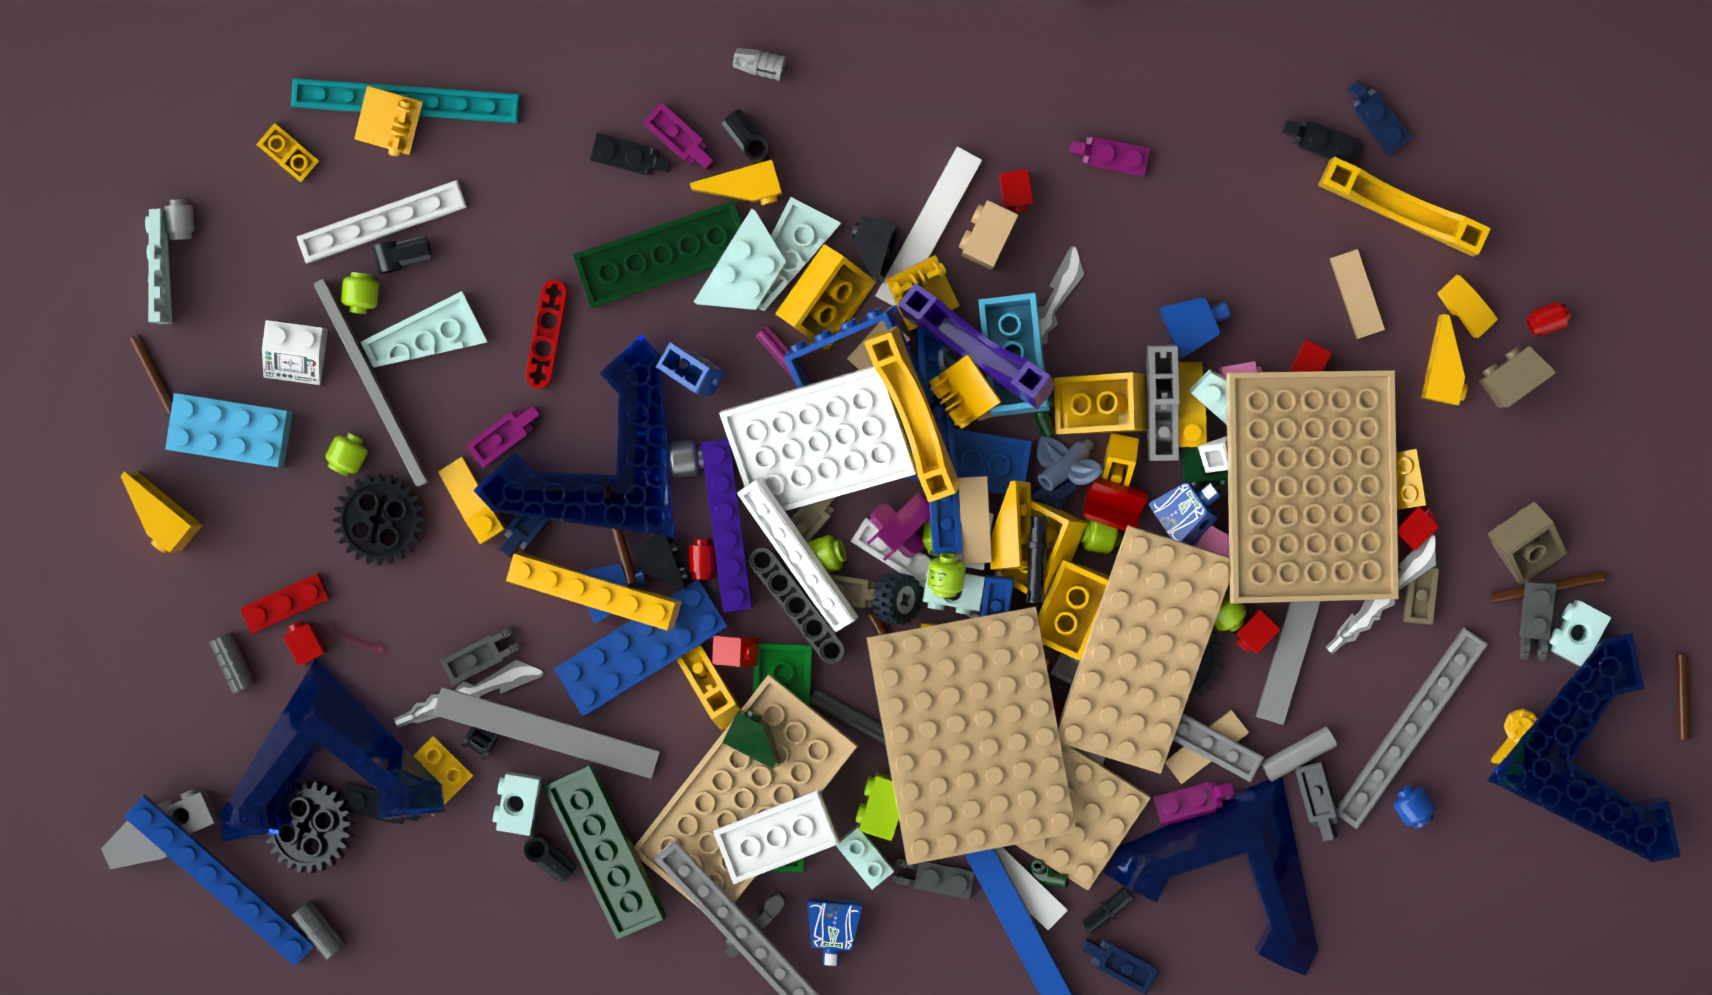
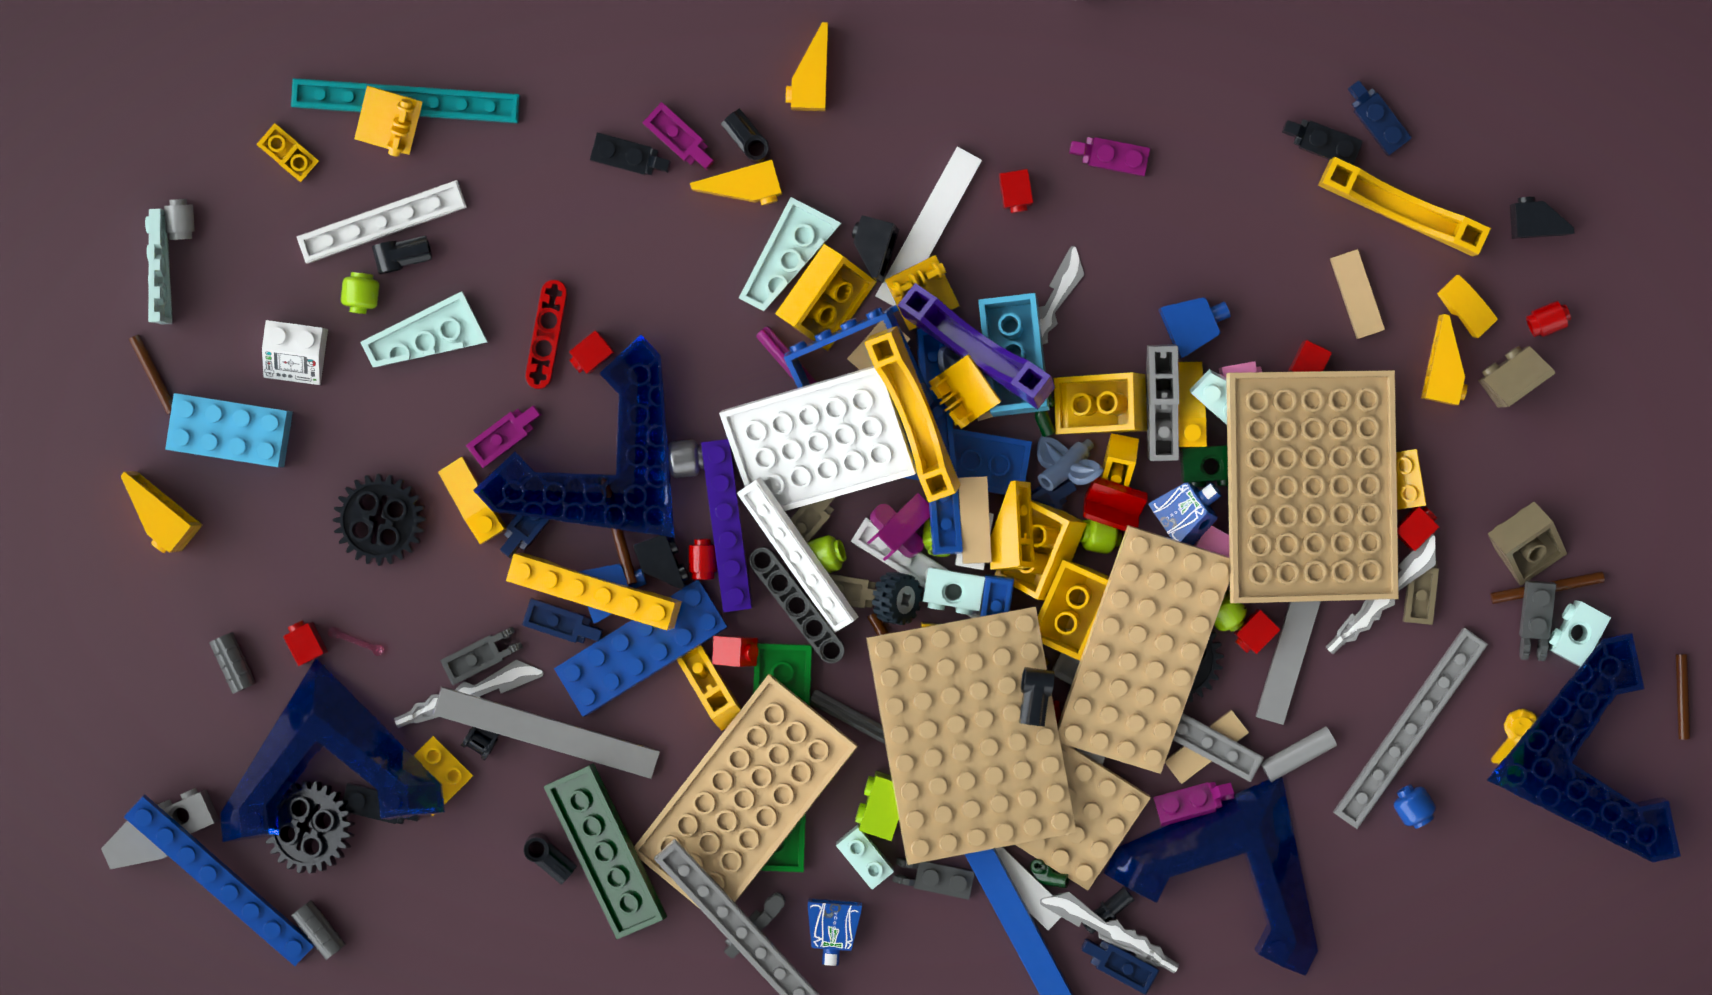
(284, 603): red plate -> none
(346, 454): lime head -> none
(371, 382): light grey tile -> none
(528, 789): light aqua brick -> none
(560, 622): none -> dark blue hinge
(590, 353): none -> red brick
(657, 254): dark green plate -> none
(699, 373): blue torso -> none
(744, 269): light aqua wing -> none
(753, 738): dark green slope -> none
(759, 63): light grey hinge -> none
(776, 836): white tile -> none
(810, 78): none -> yellow slope
(946, 575): lime head -> none
(989, 234): tan brick -> none
(1036, 689): none -> black piece
(1037, 559): black pin -> none
(1112, 931): none -> light grey sword
(1214, 455): white slope -> none
(1318, 798): hinge -> none
(1536, 220): none -> black slope

